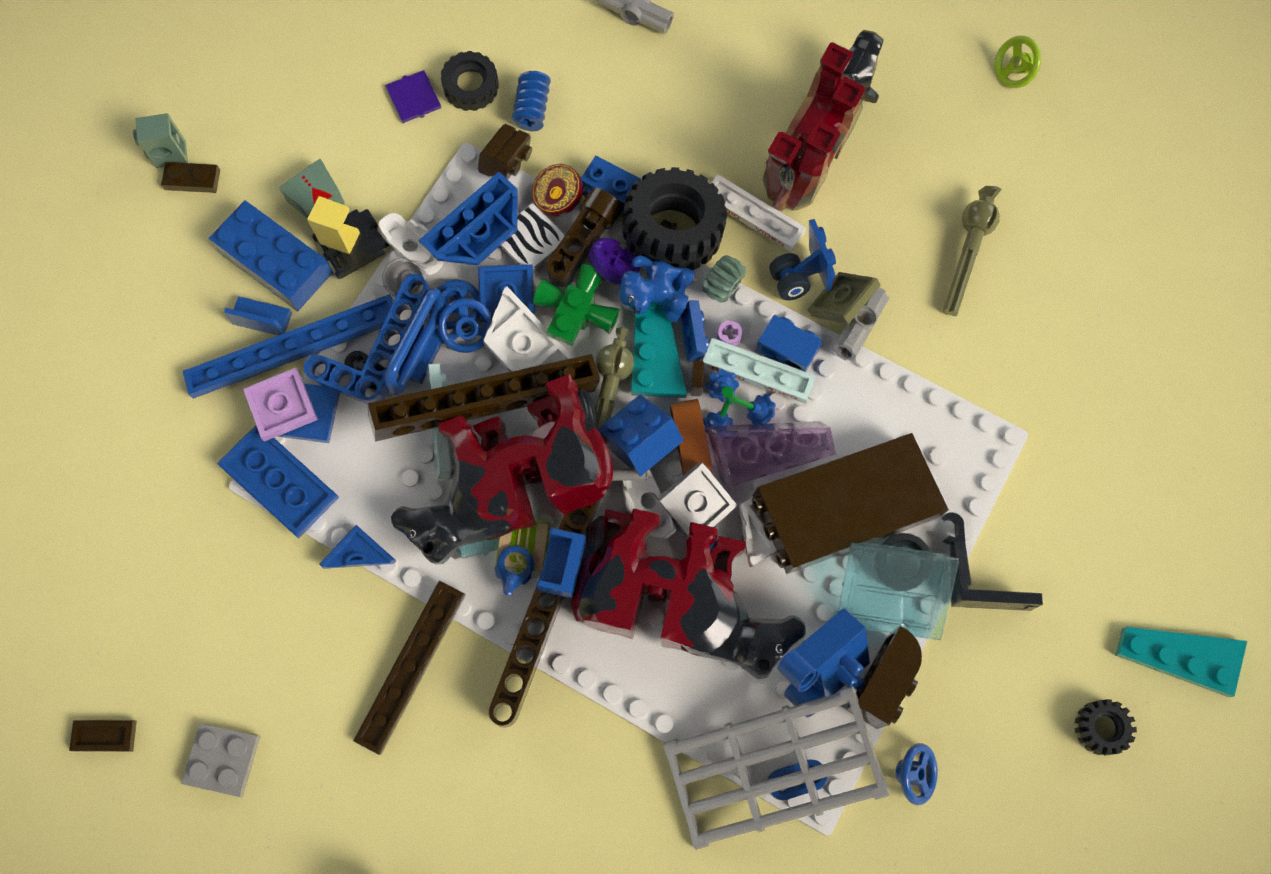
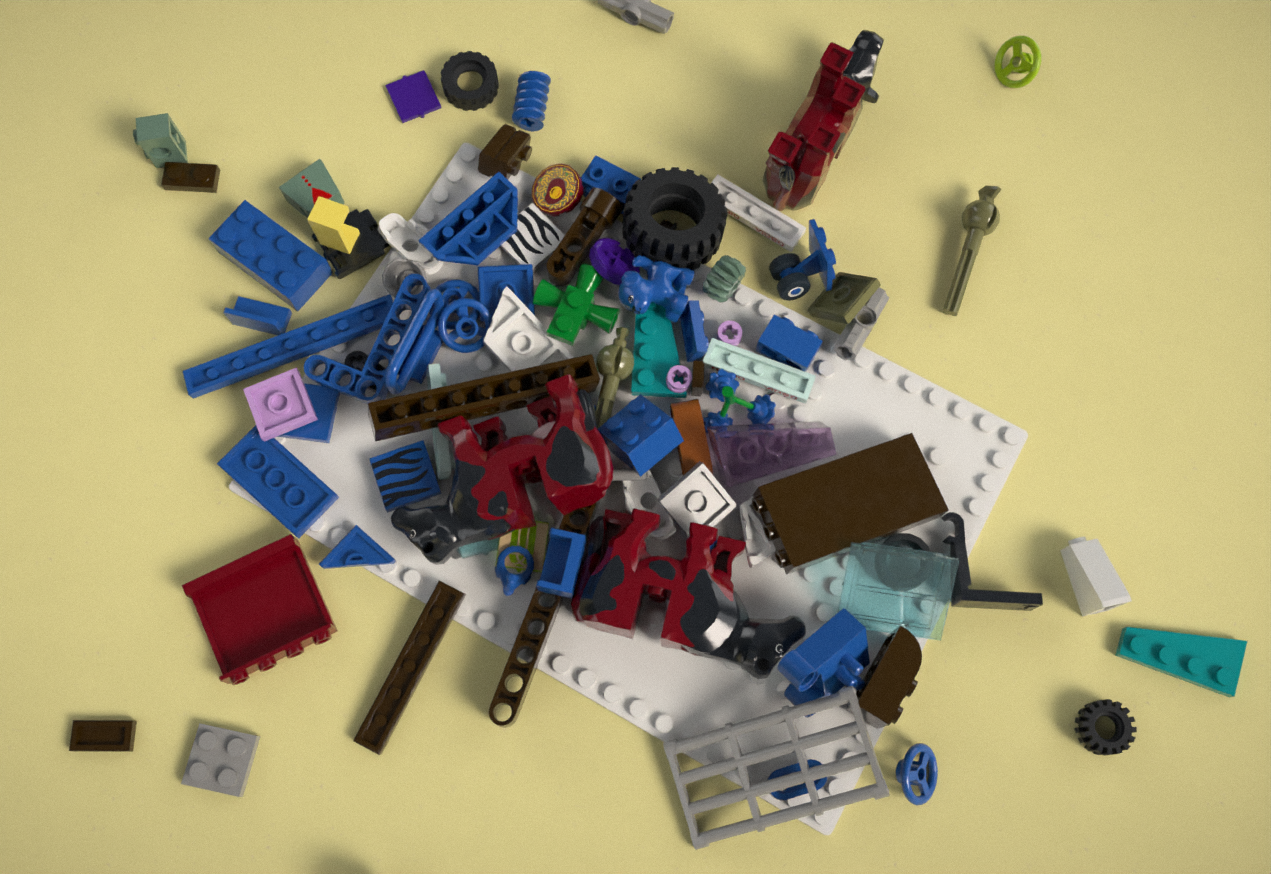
(261, 609): none -> dark red panel
(405, 476): none -> blue tile
(681, 371): none -> lavender bush
(1093, 577): none -> white slope

